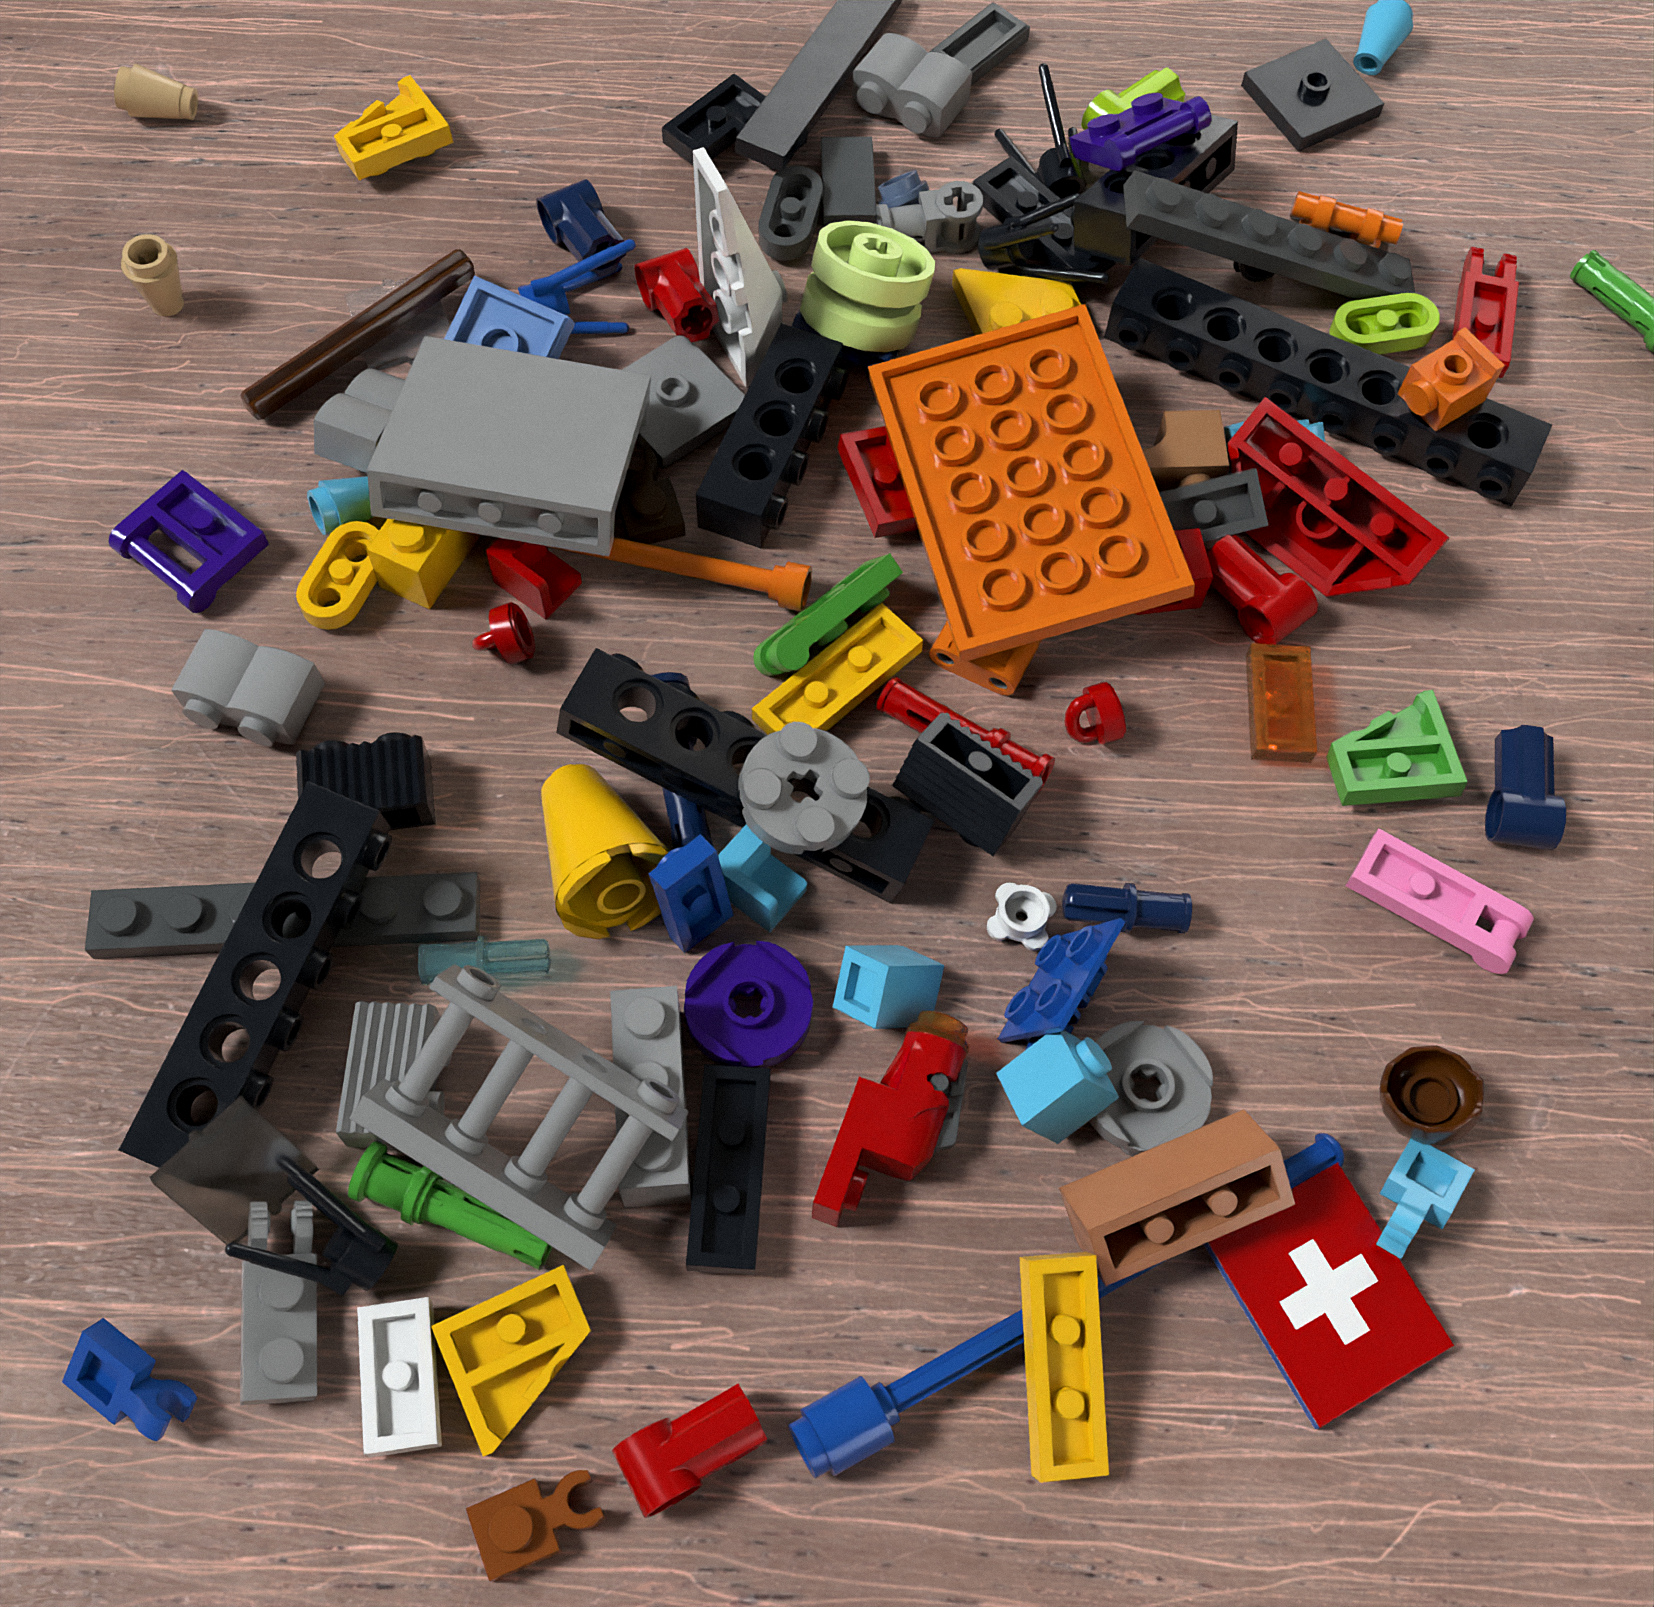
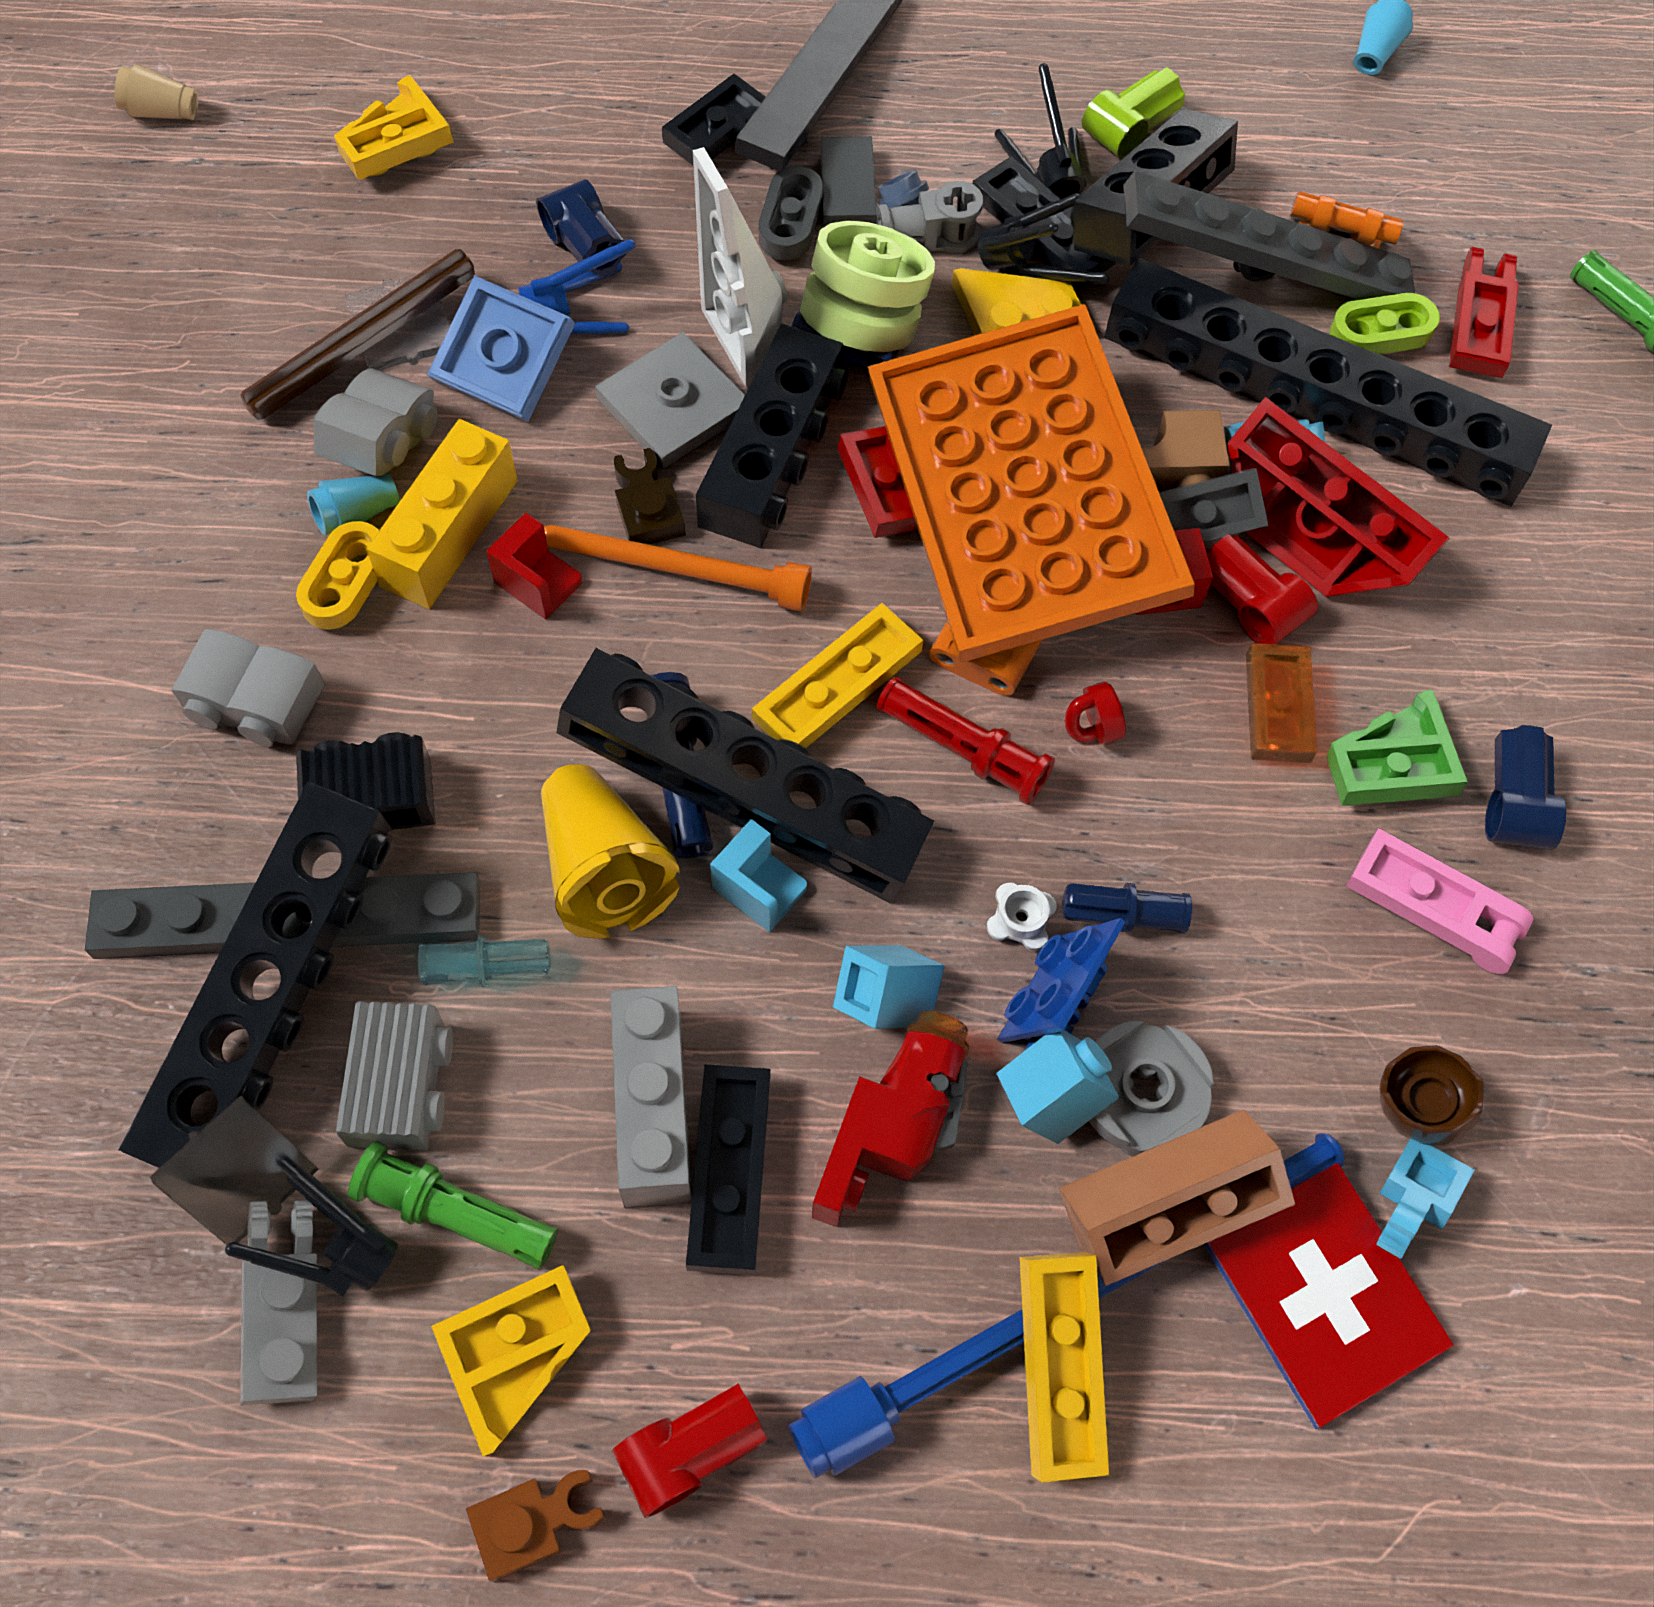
(116, 1381): blue plate -> none
(154, 272): tan cone -> none
(201, 526): dark purple plate -> none
(398, 1377): white plate -> none
(460, 1147): light grey fence -> none
(508, 633): red tile -> none
(509, 445): light grey panel -> none
(676, 290): red piece -> none
(691, 892): blue plate -> none
(748, 970): dark purple plate -> none
(810, 754): light grey plate -> none
(824, 618): bright green plate -> none
(912, 85): light grey brick -> none
(967, 783): black brick -> none
(985, 40): dark grey tile -> none
(1151, 121): dark purple plate -> none
(1312, 94): plate -> none
(1450, 380): orange brick -> none

